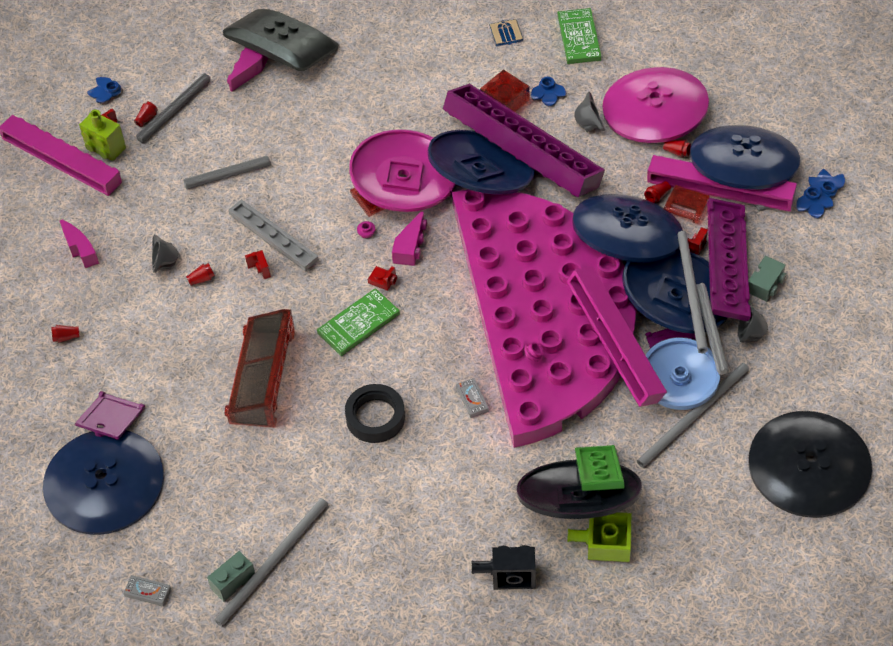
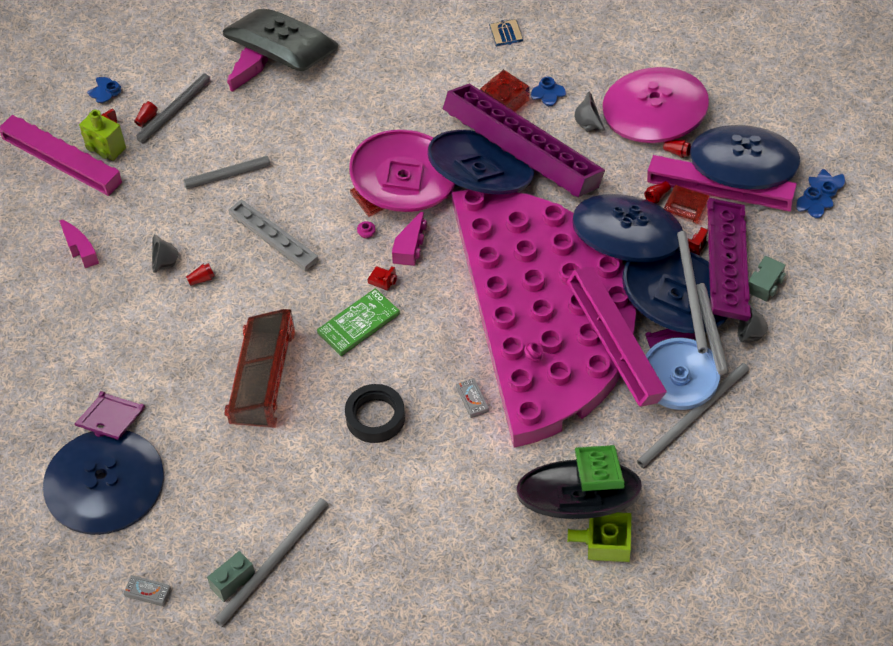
(63, 333): red cone -> none
(258, 260): red bracket -> none
(510, 567): black brick -> none
(579, 36): bright green tile -> none
(807, 487): black dish -> none

